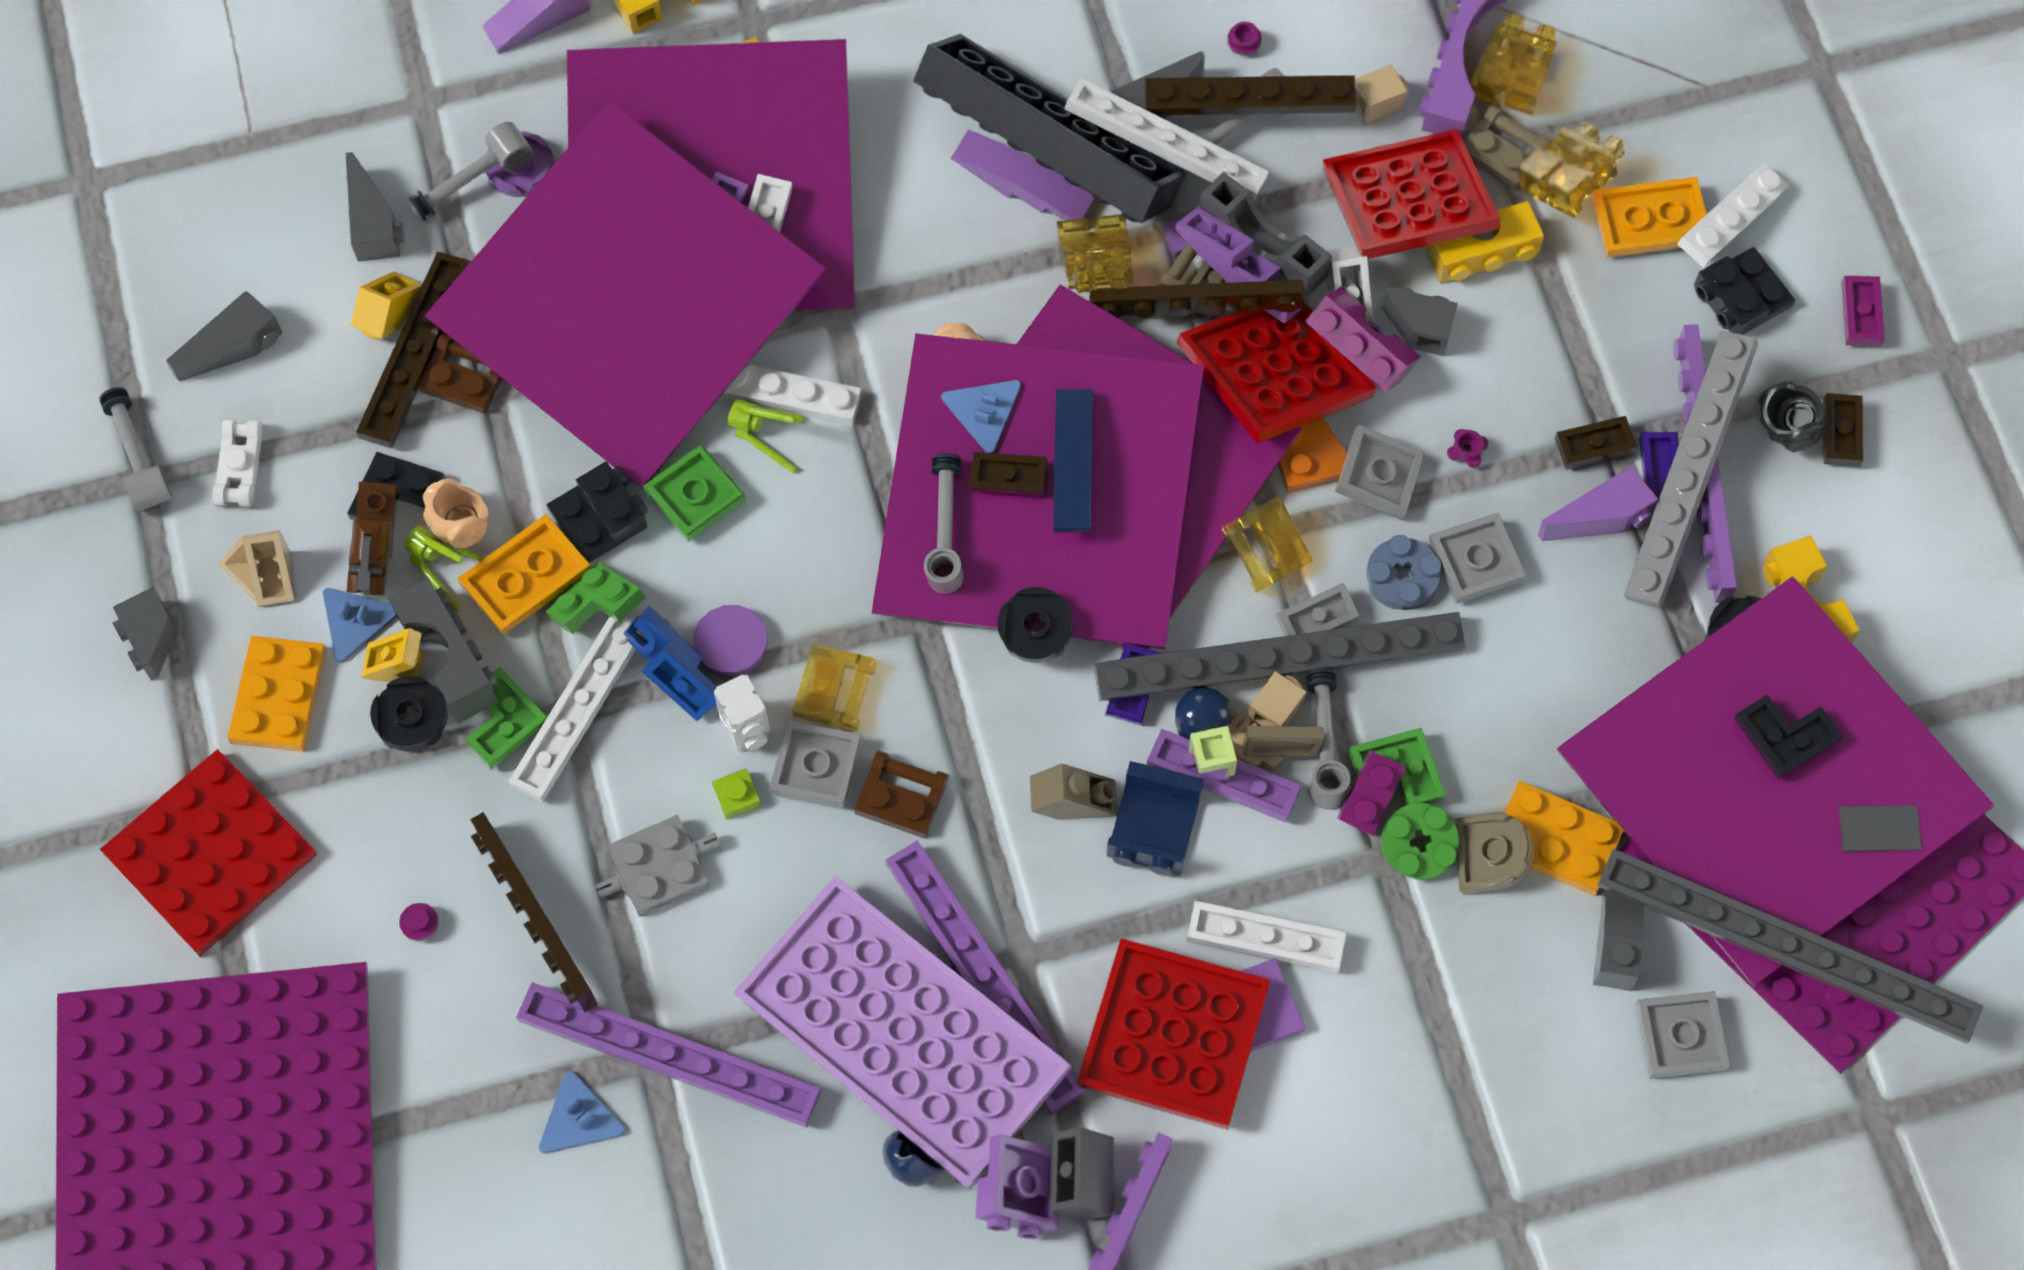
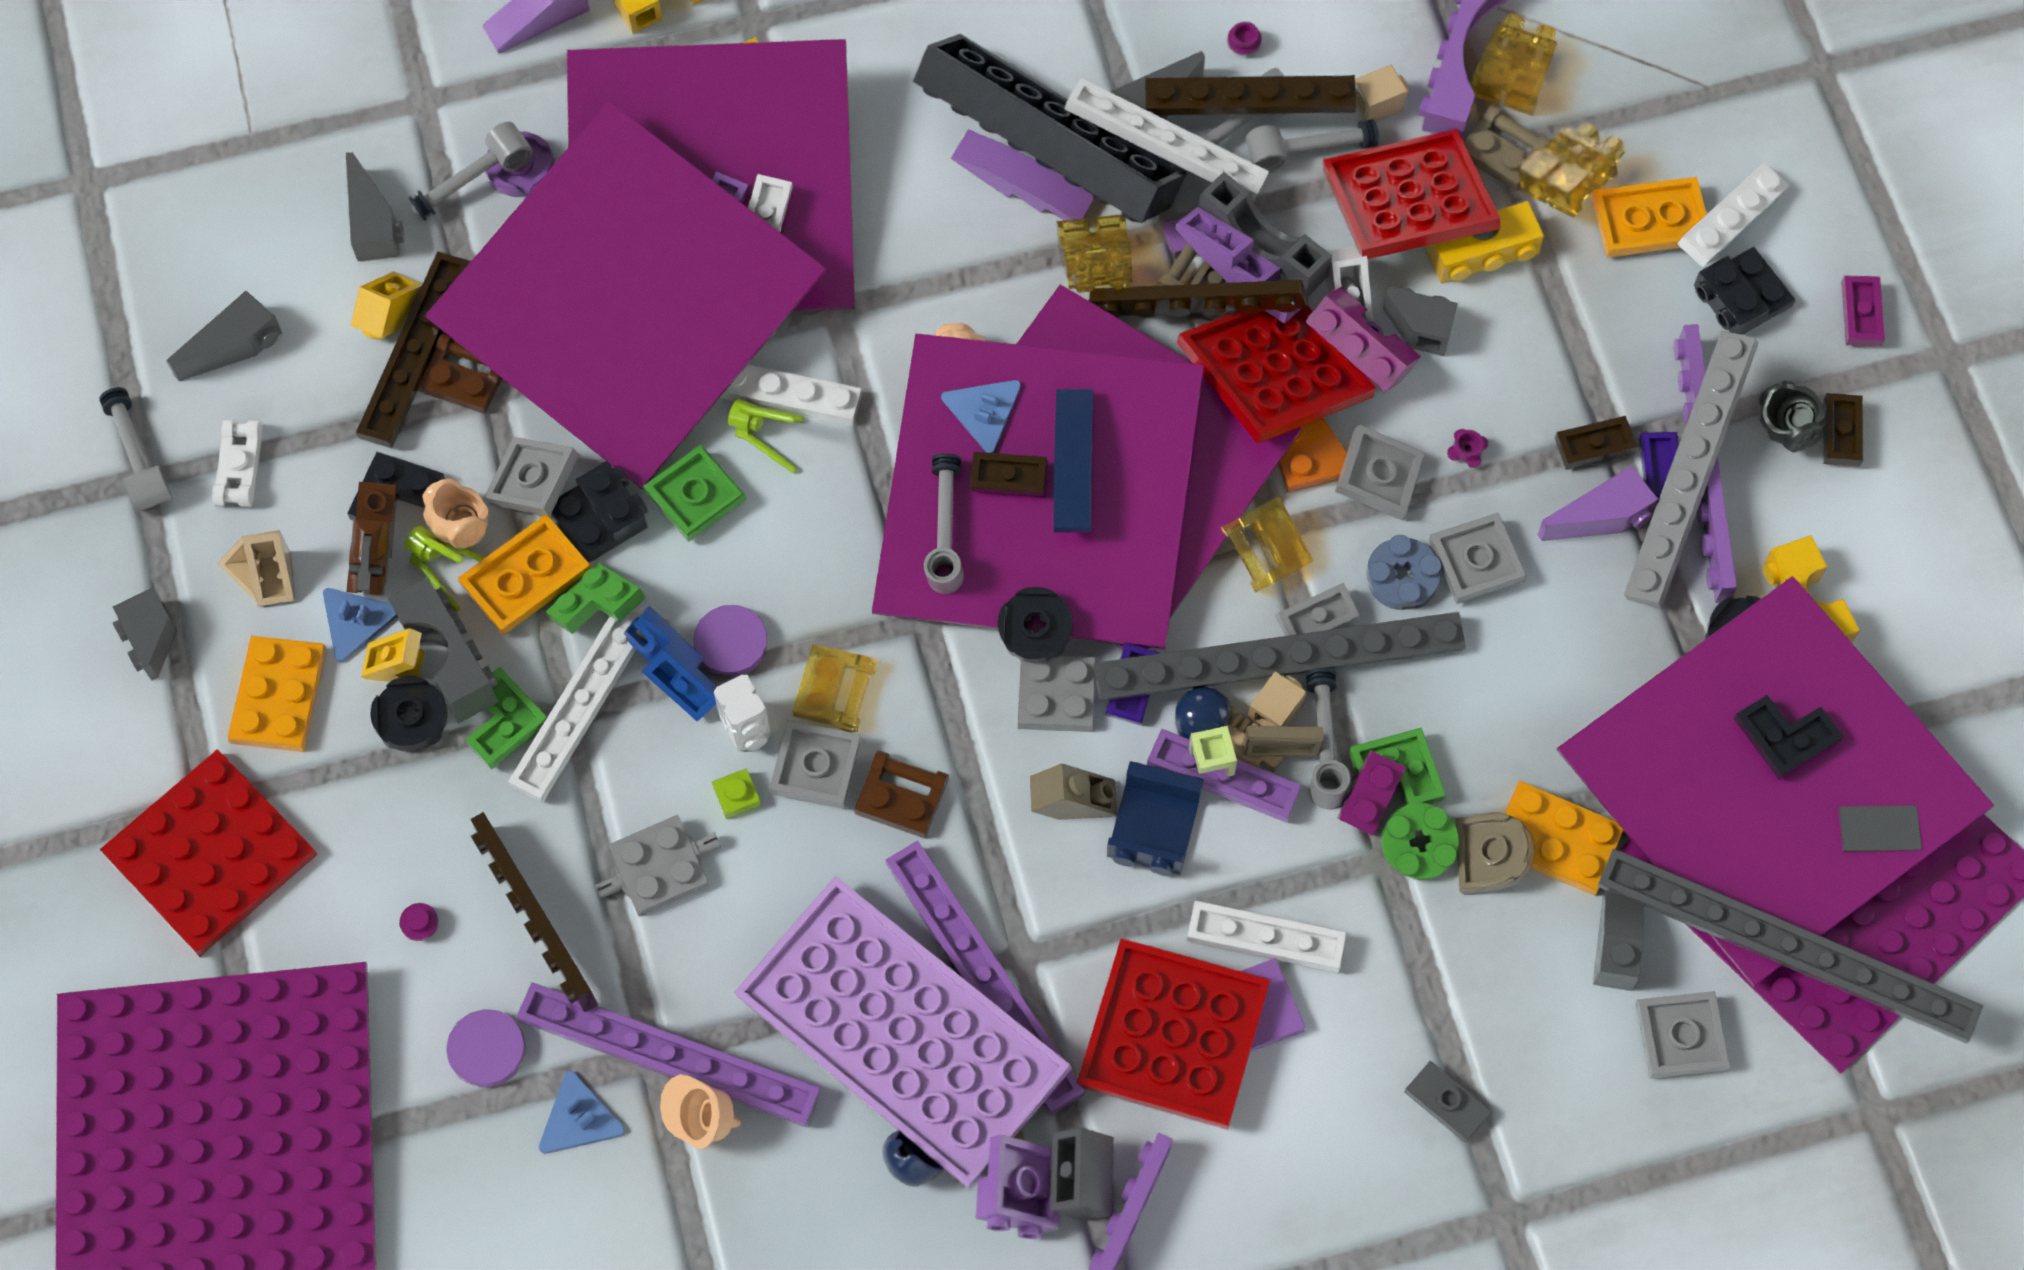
(485, 1048): none -> medium lavender tile
(531, 476): none -> light grey plate
(696, 1111): none -> light nougat piece
(1057, 694): none -> light grey plate
(1270, 149): none -> light grey piece
(1447, 1101): none -> dark grey plate

